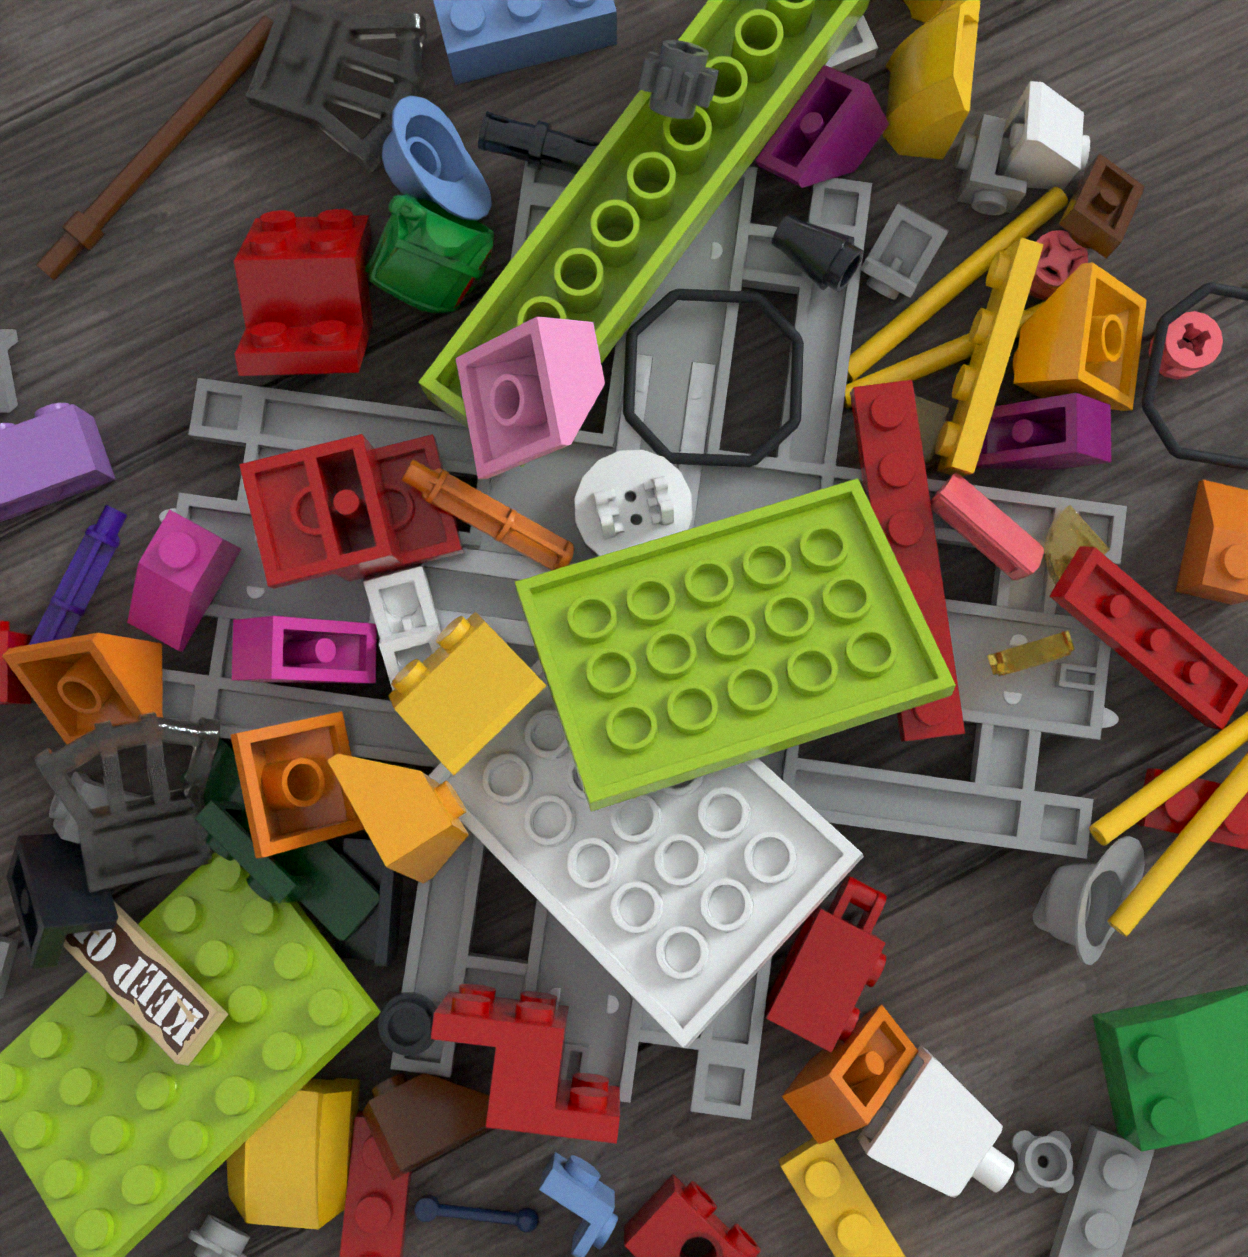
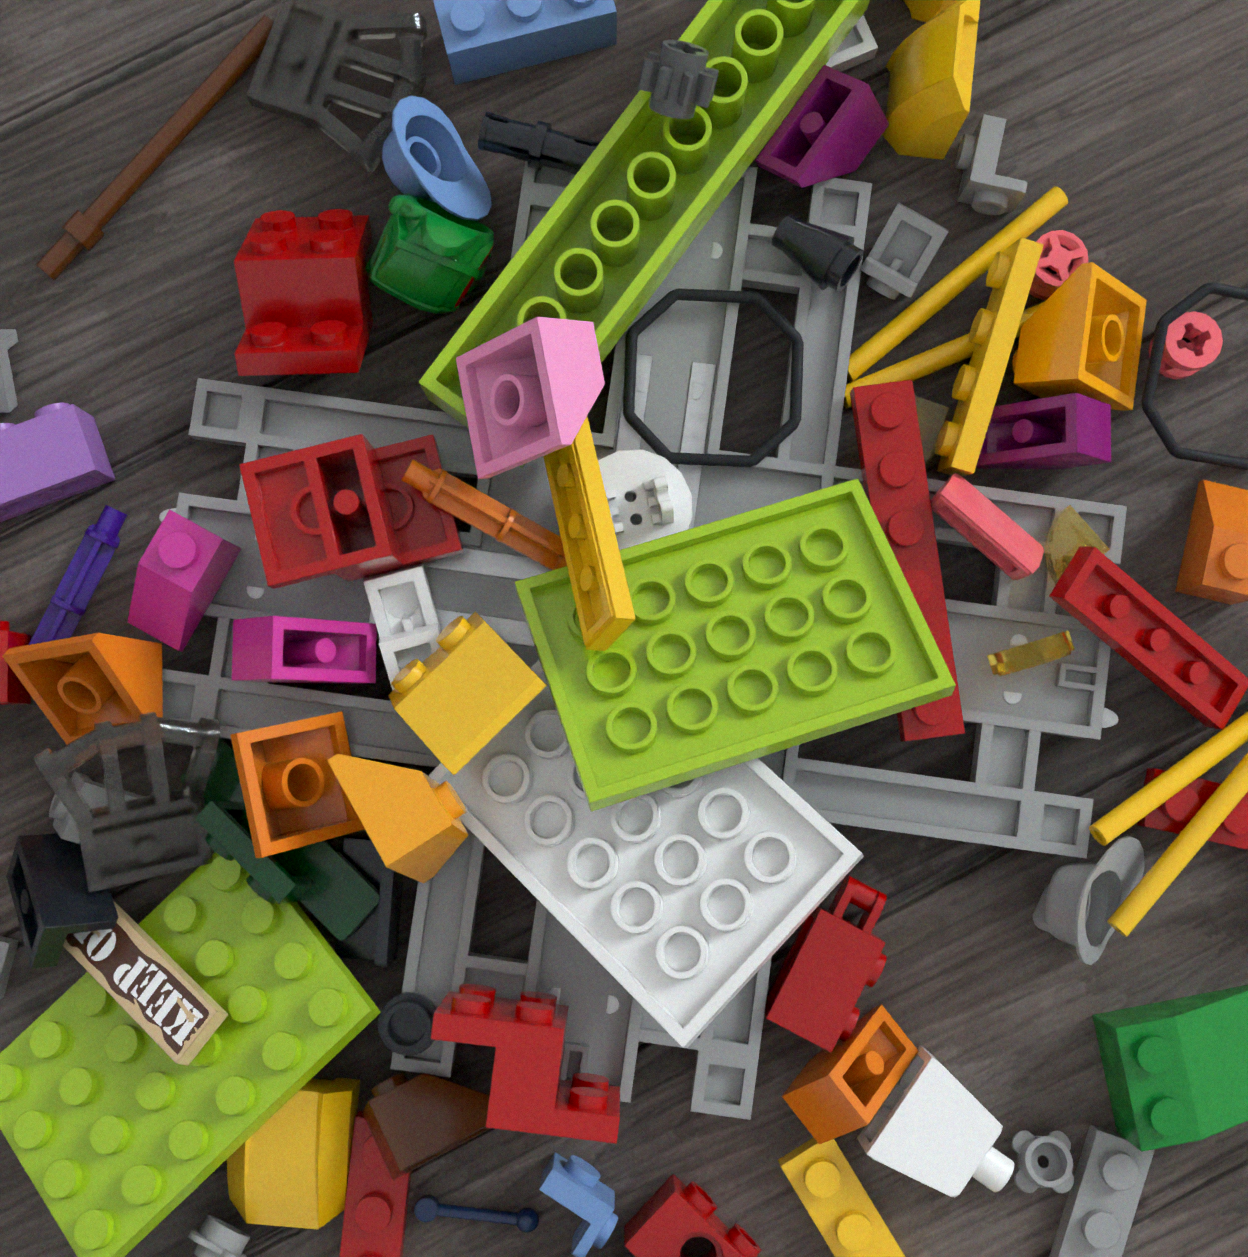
(589, 542): none -> yellow tile
(1043, 140): white slope -> none
(1102, 207): reddish brown plate -> none

